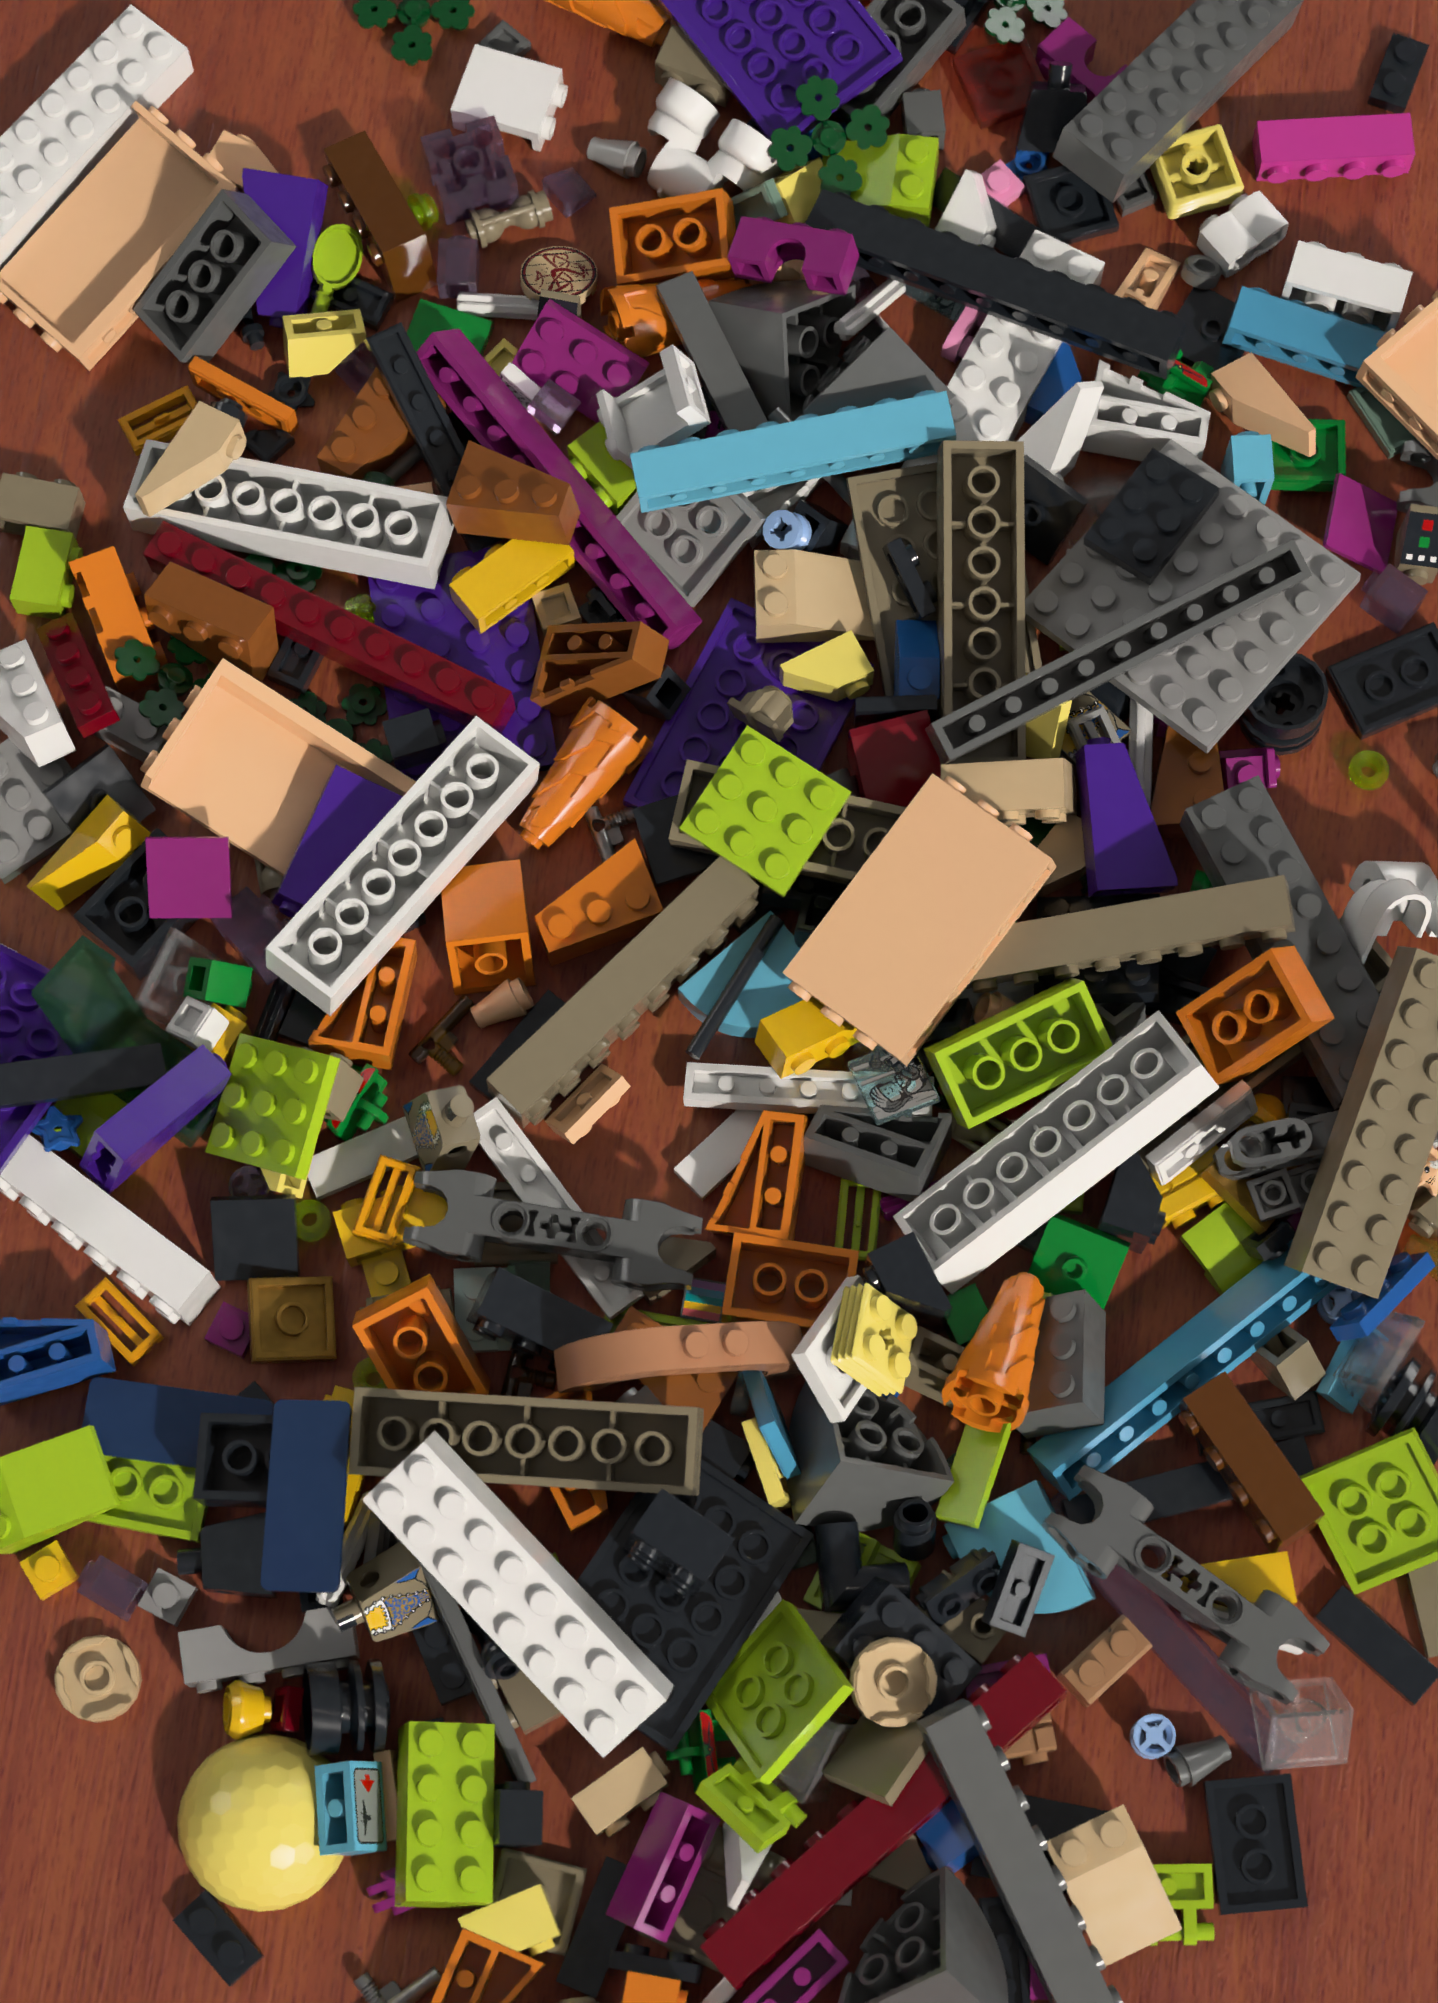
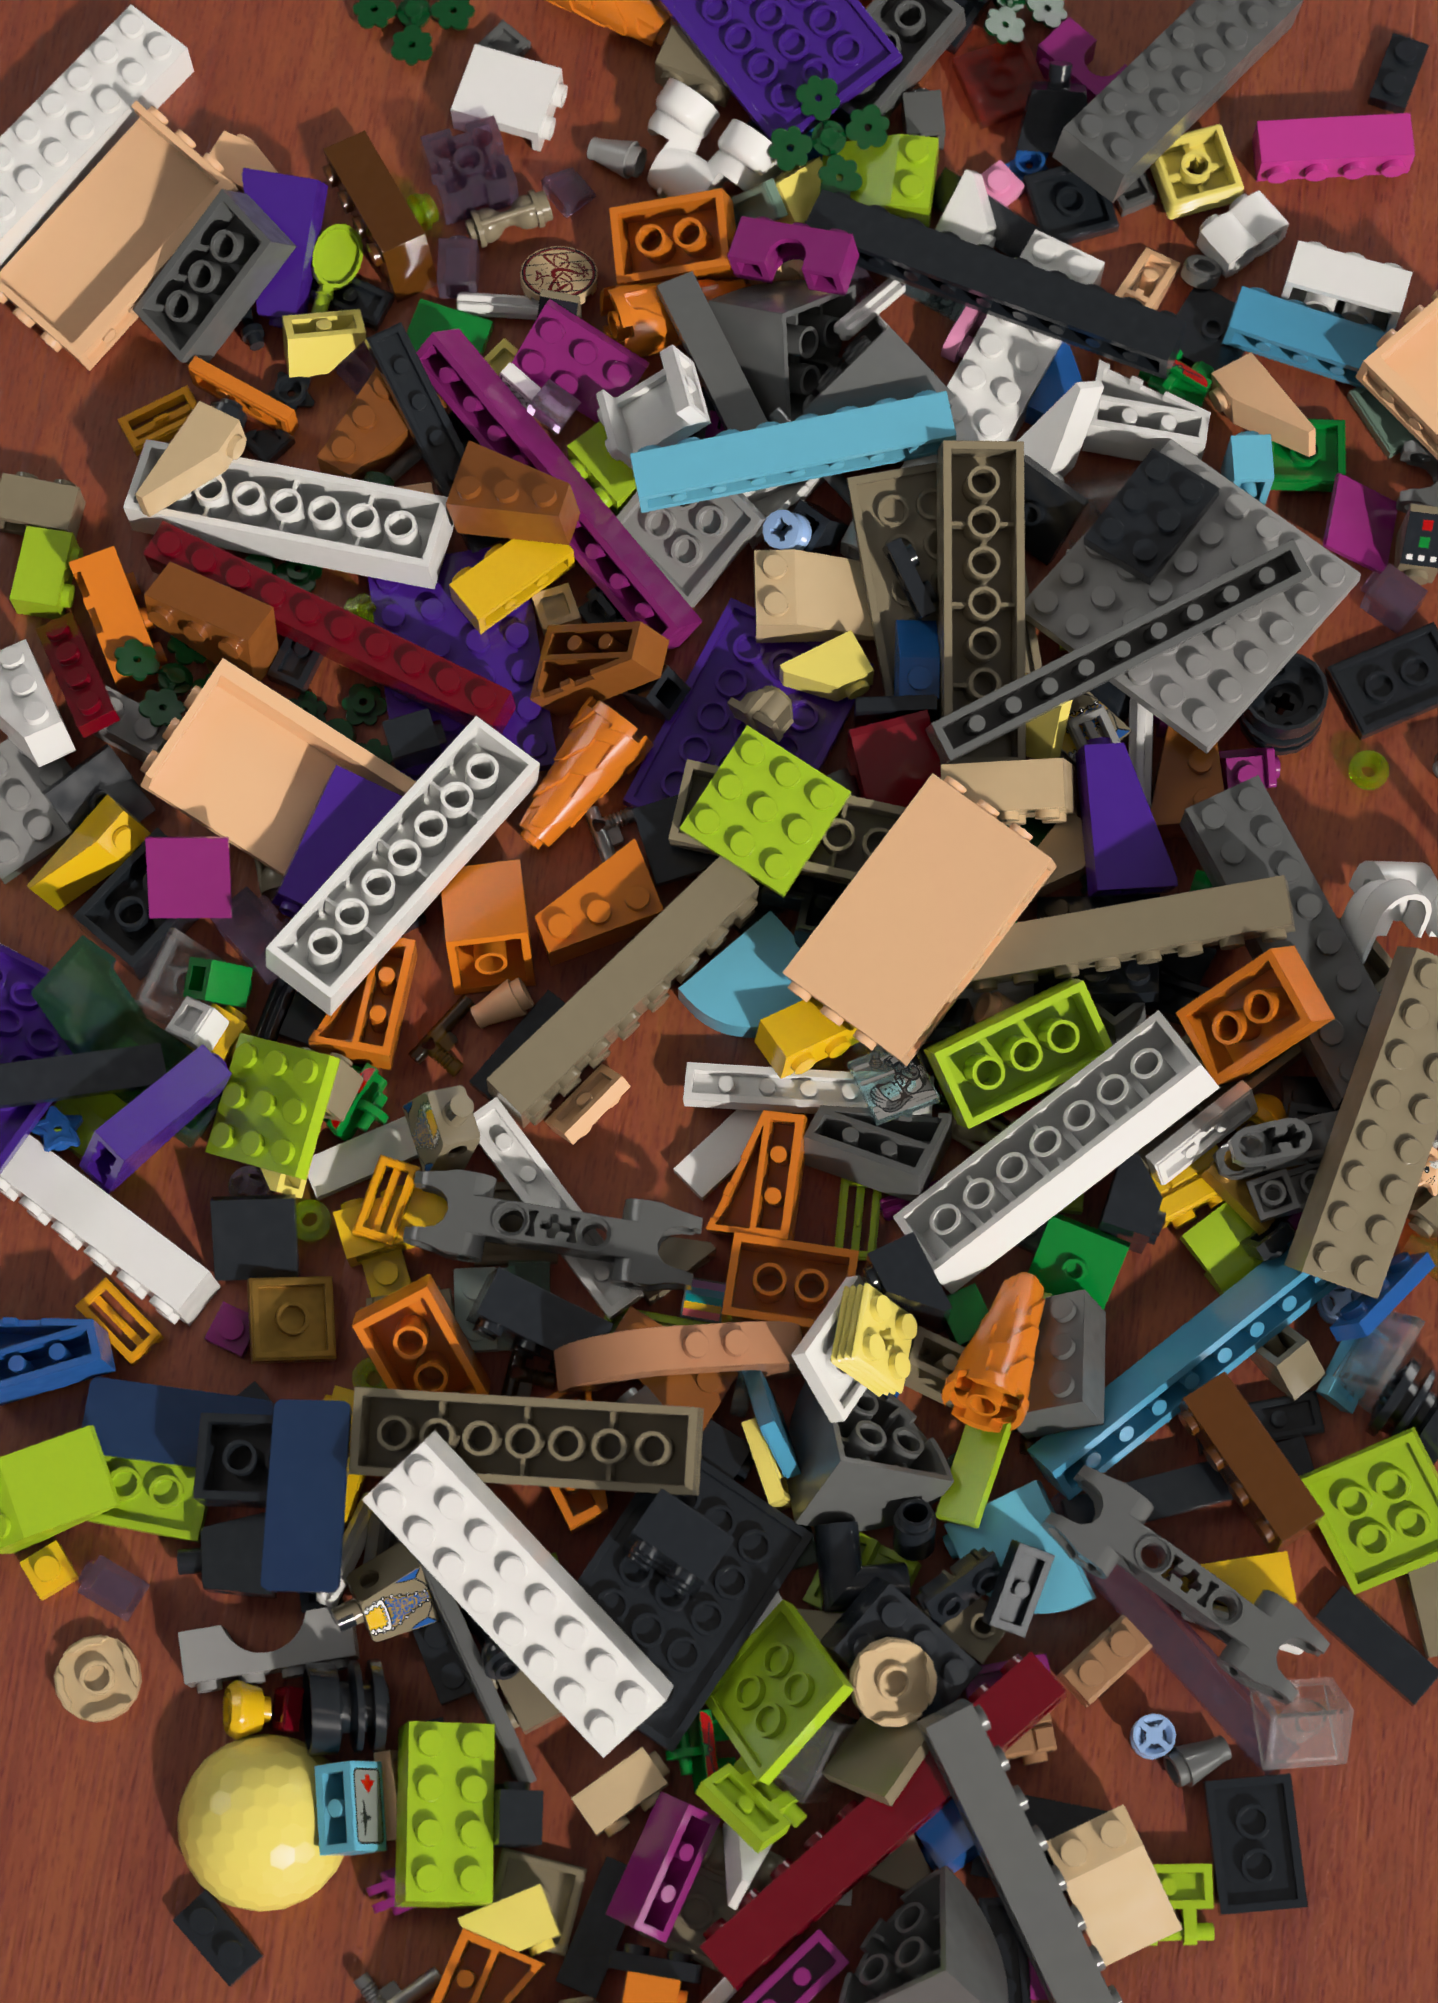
(167, 1597): light grey plate -> none
(734, 987): black bar -> none

